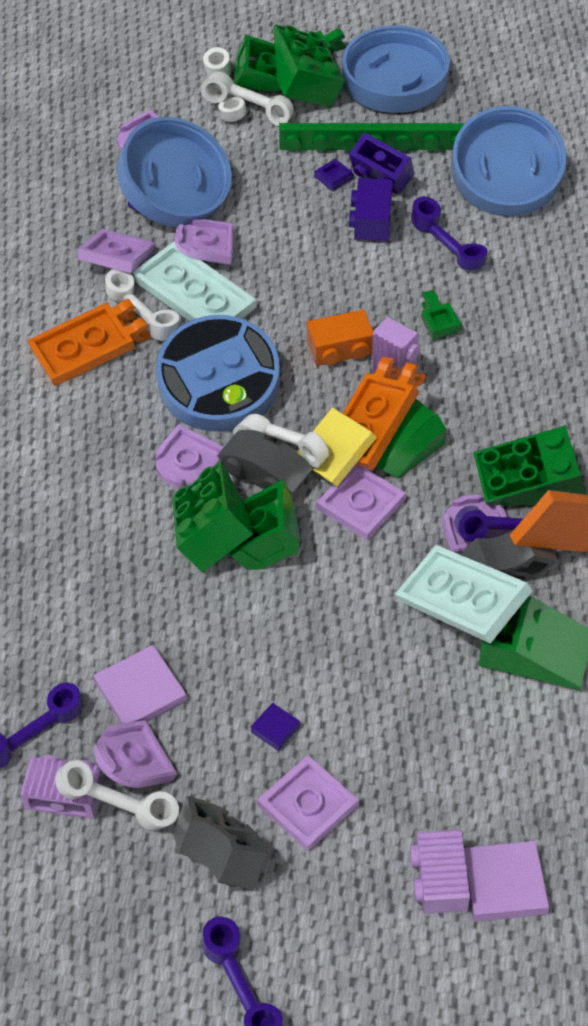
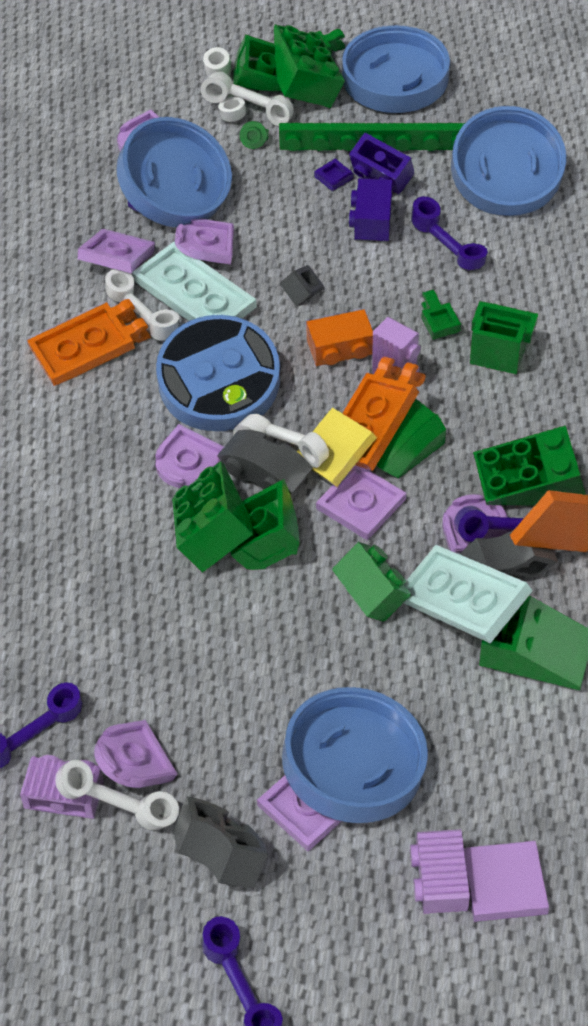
(140, 687): lavender tile -> none
(253, 134): none -> green plate
(275, 726): dark purple tile -> none
(302, 285): none -> dark grey slope
(354, 755): none -> medium blue piece
(372, 581): none -> green brick
(500, 336): none -> green plate

